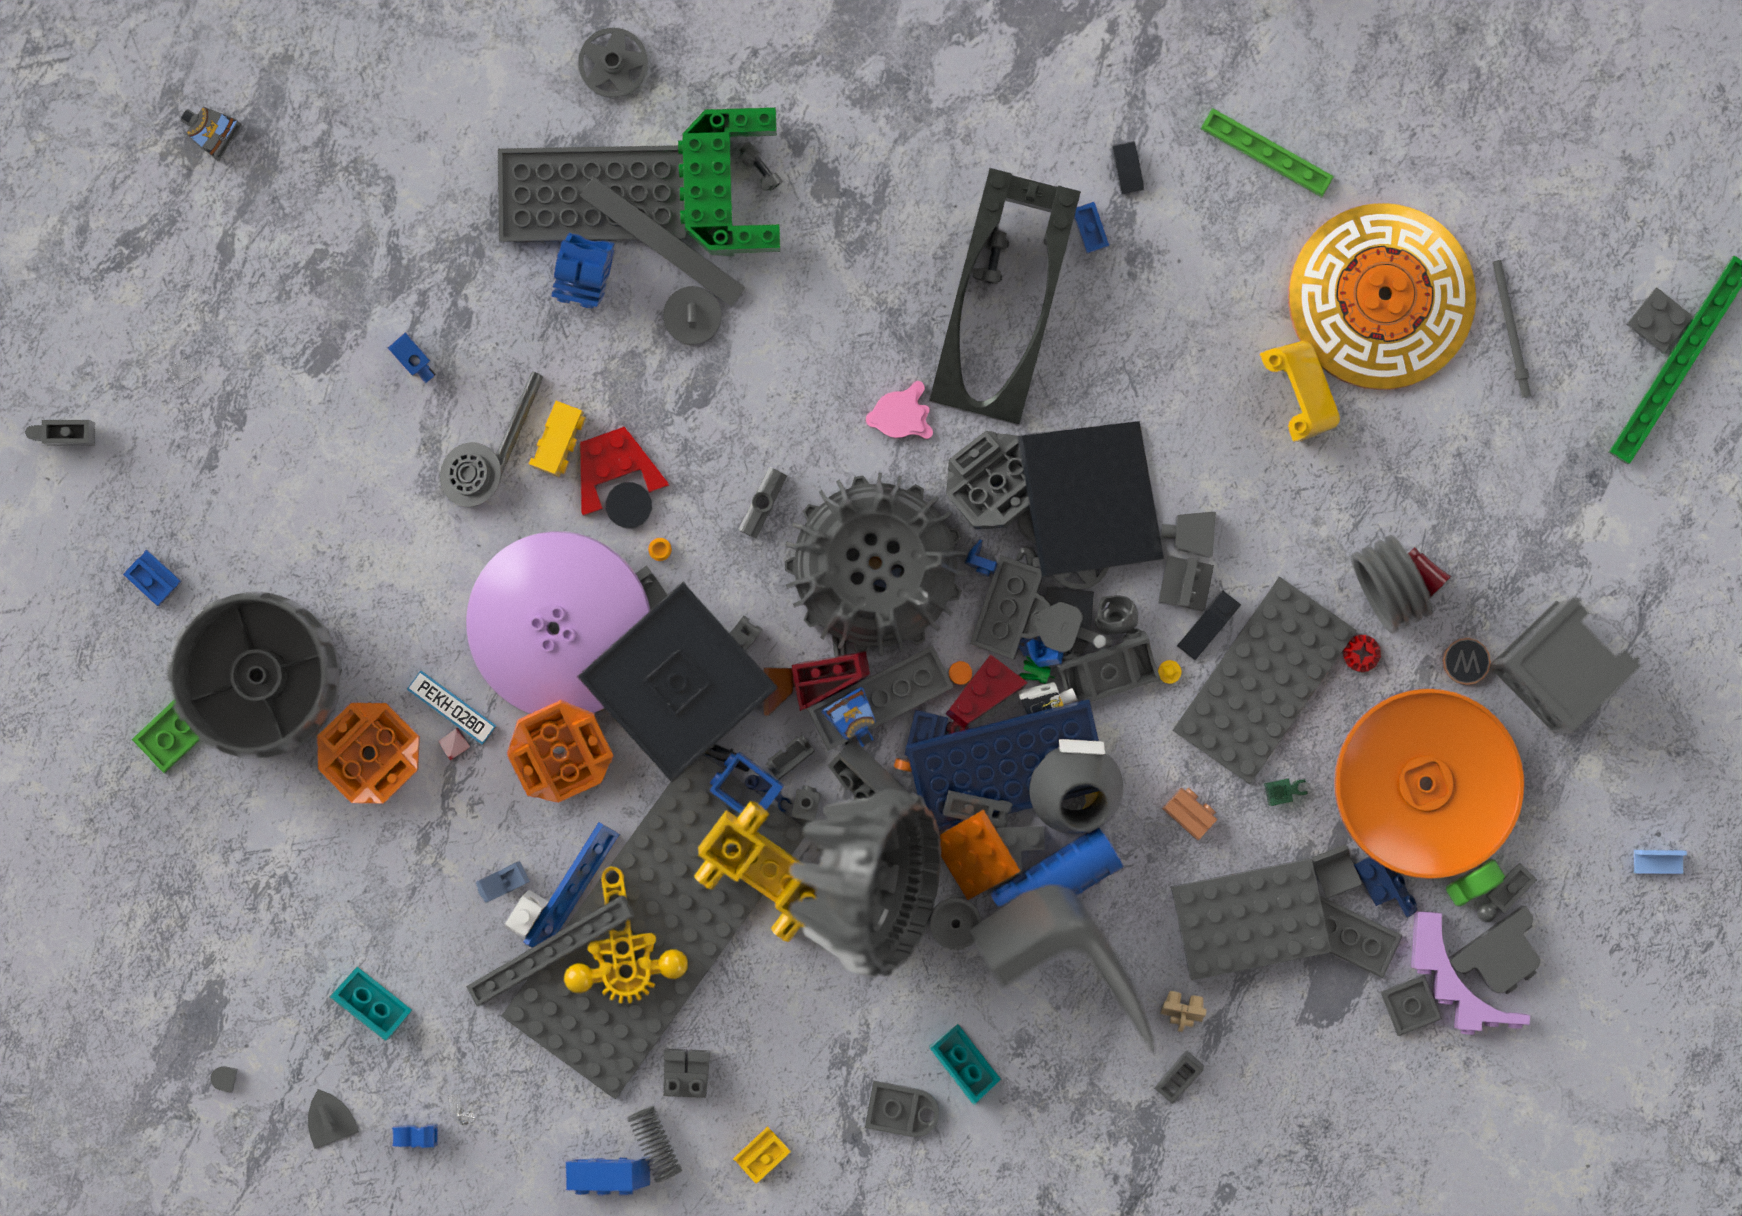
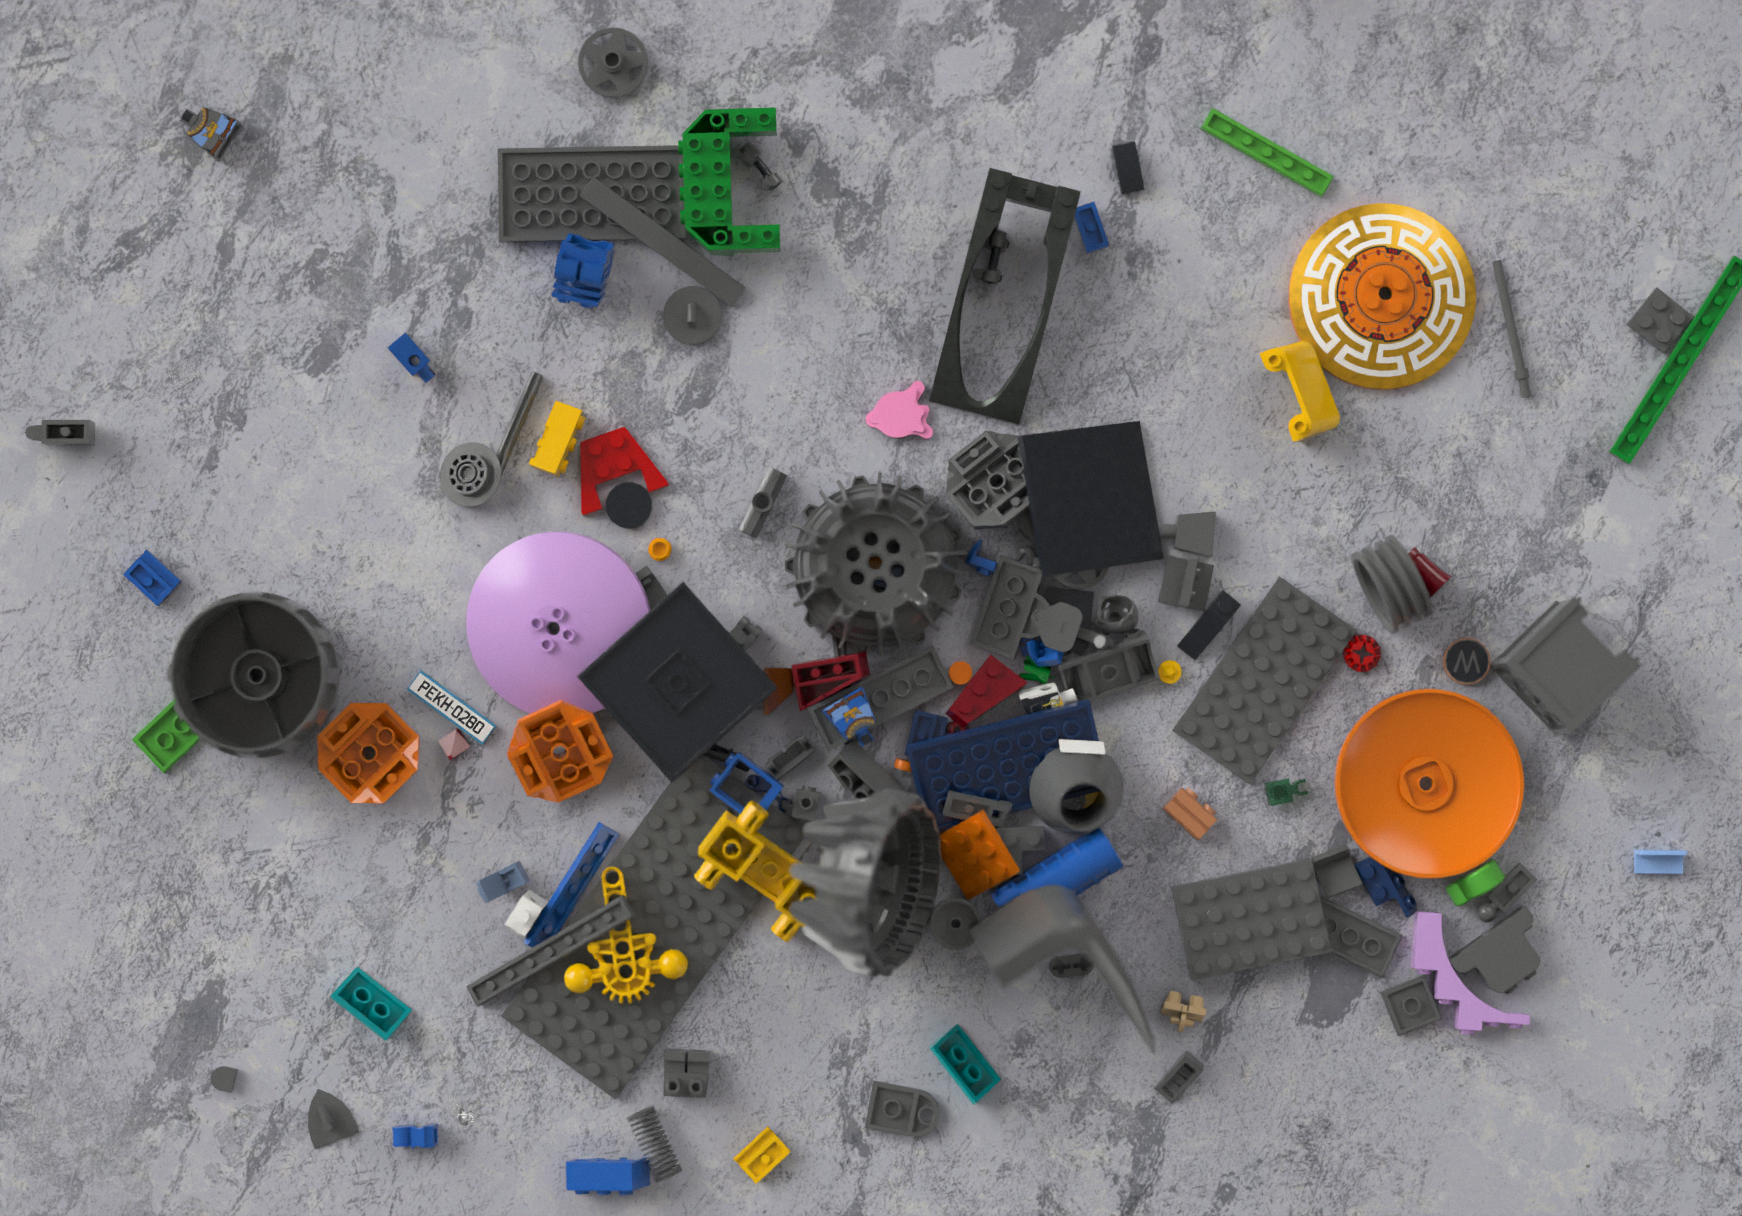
(1072, 971): none -> dark grey beam

